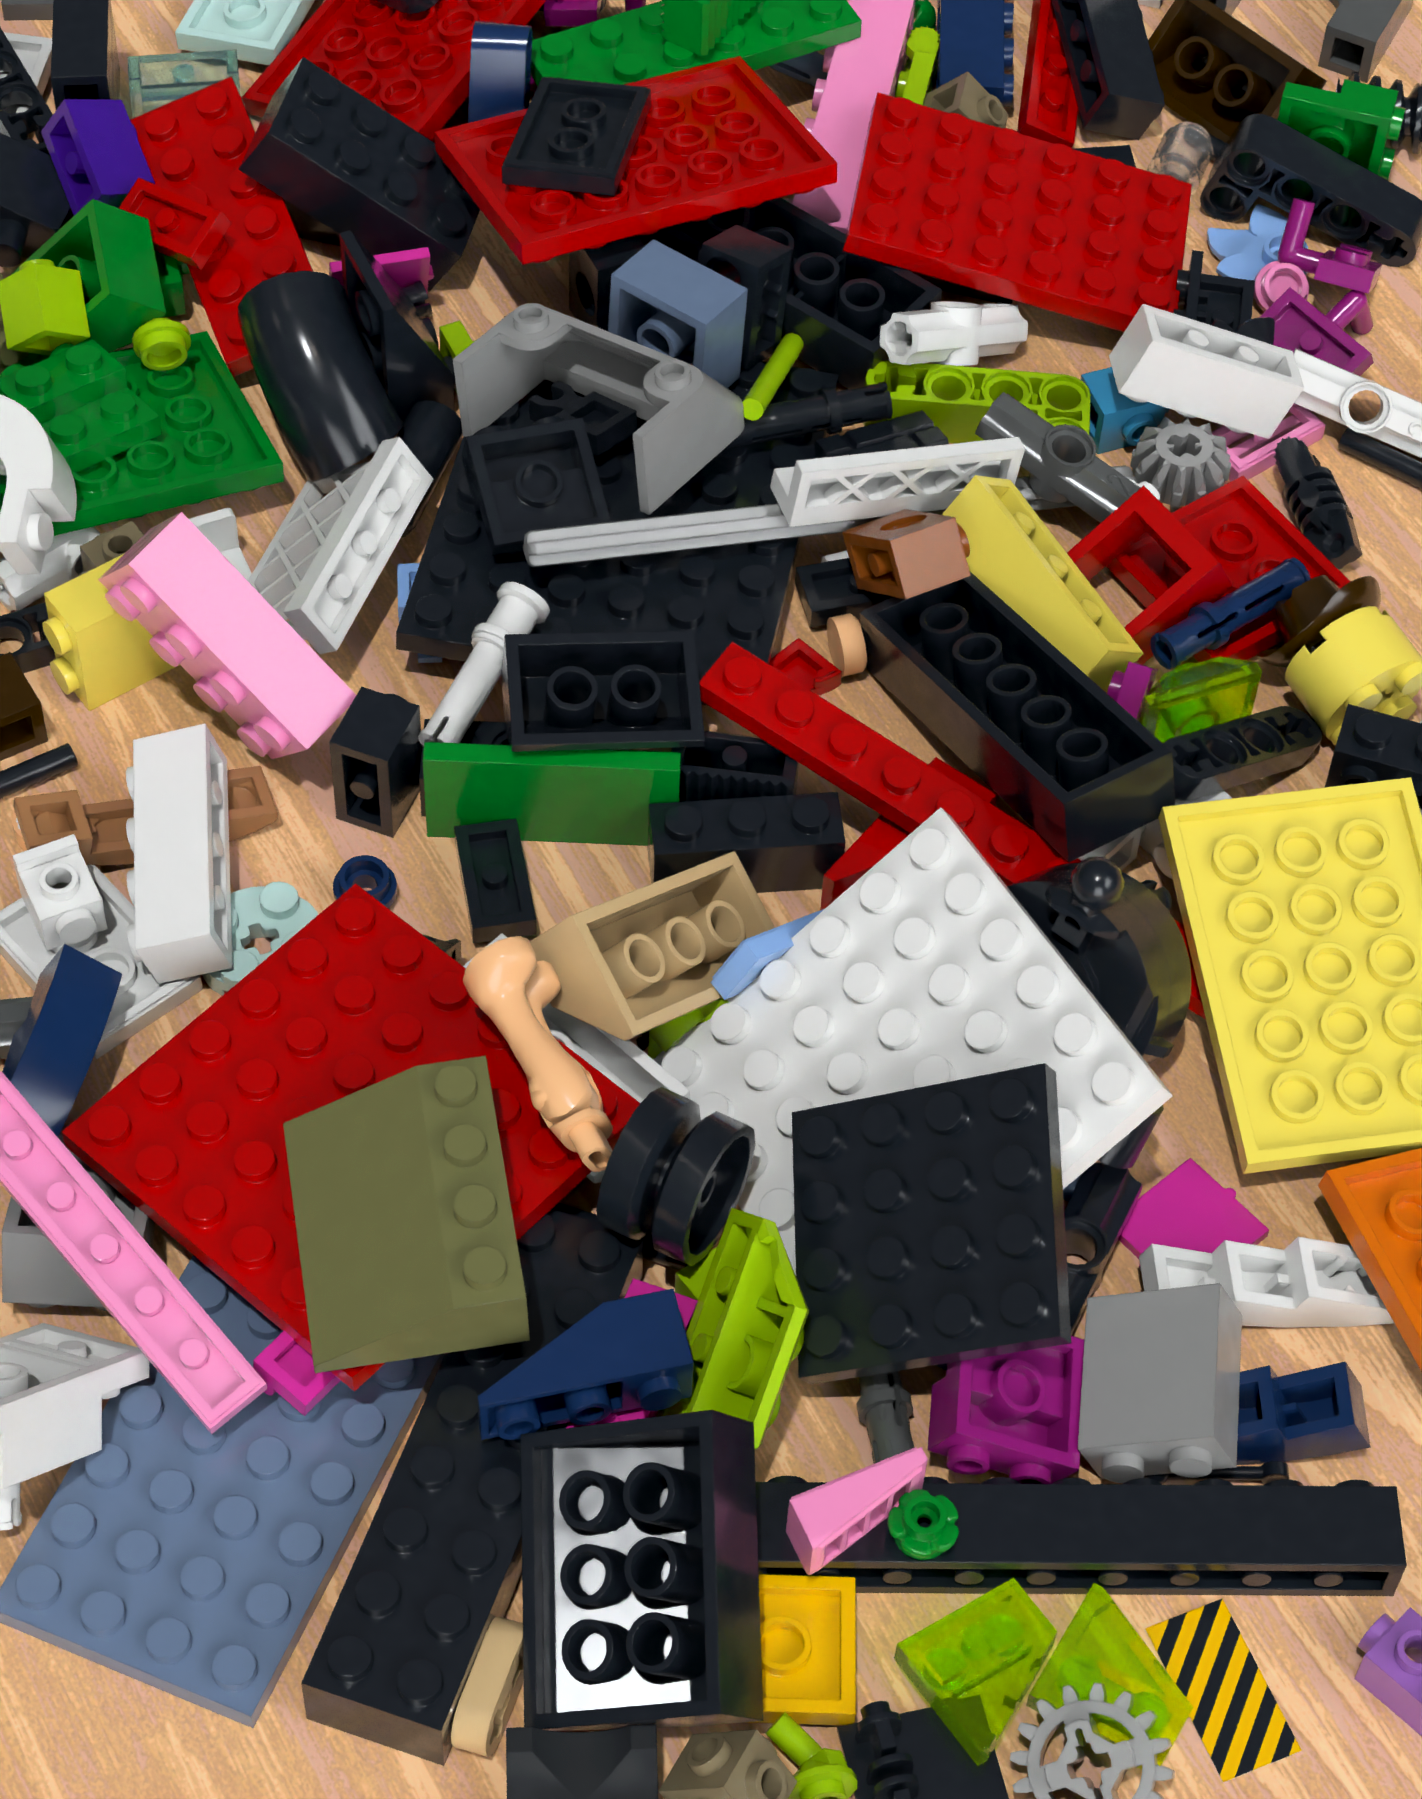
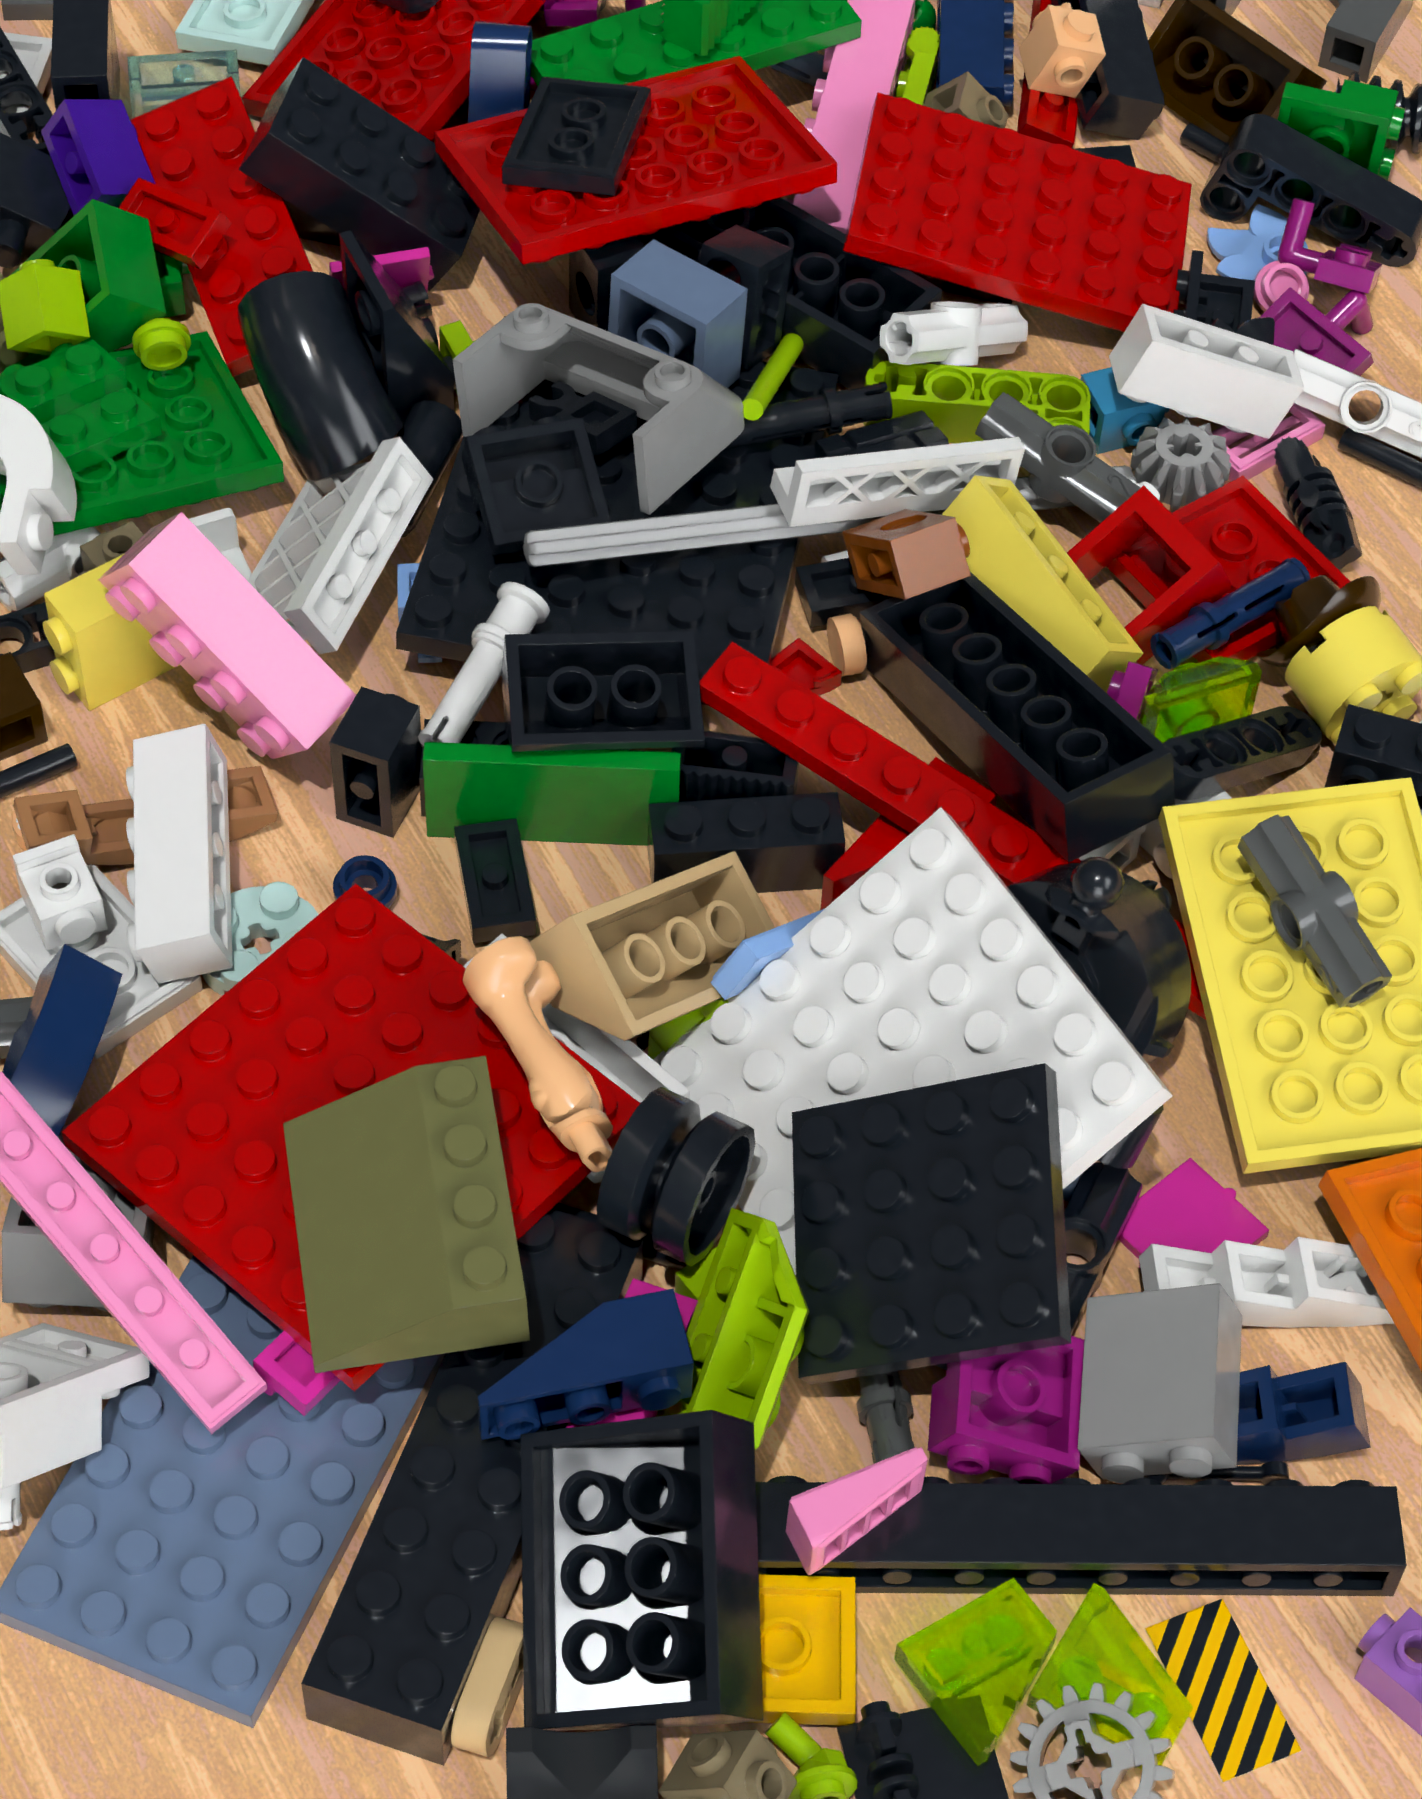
(919, 1541): green plate -> none
(1062, 50): none -> light nougat brick
(1183, 154): clear brick -> none
(1314, 911): none -> dark grey piece

